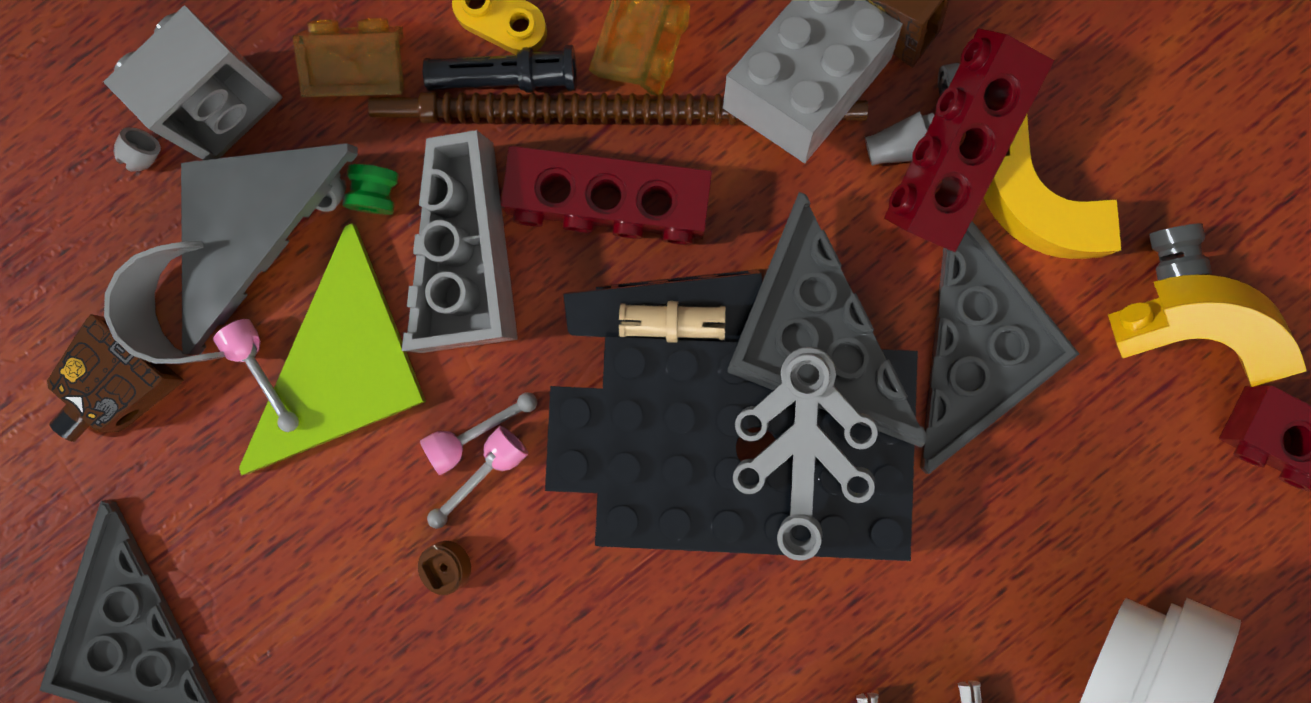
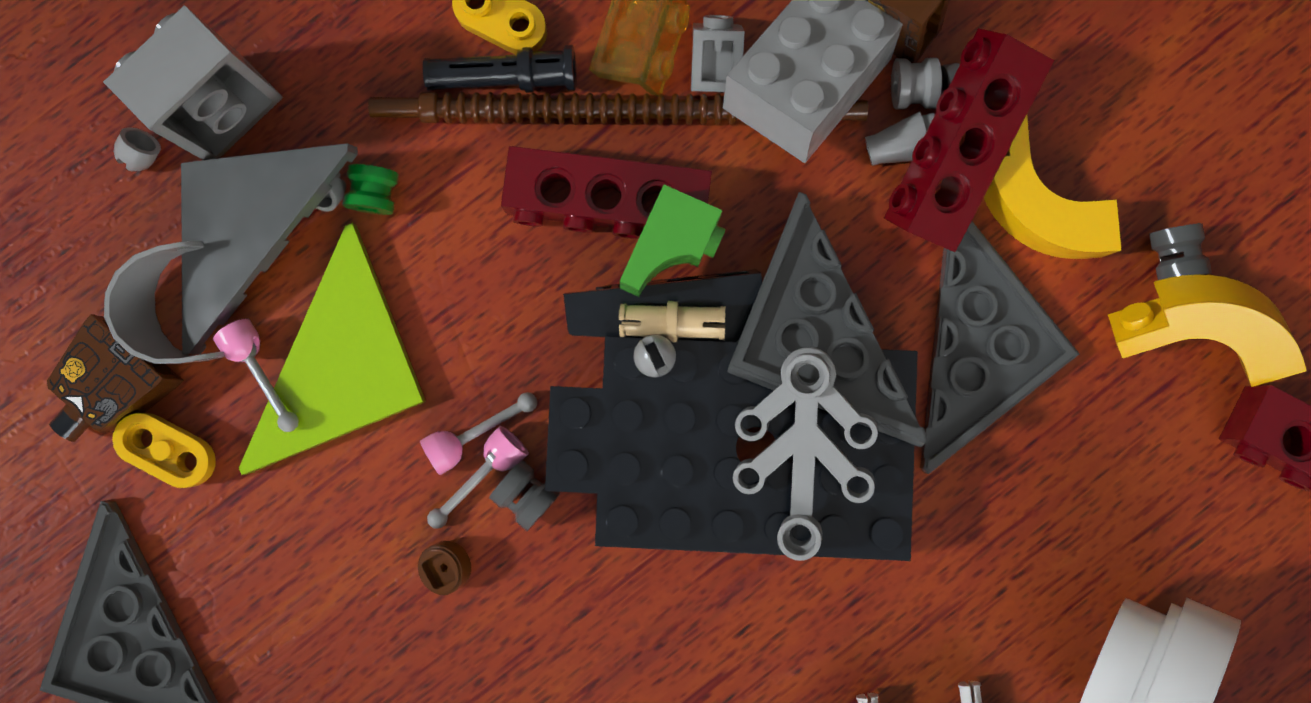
(167, 451): none -> yellow plate
(349, 59): clear yellow bracket -> none
(461, 263): light grey wedge -> none
(534, 501): none -> dark grey wheel
(644, 361): none -> light grey hinge
(674, 234): none -> bright green arch
(715, 51): none -> light grey bracket
(916, 83): none -> light grey wheel

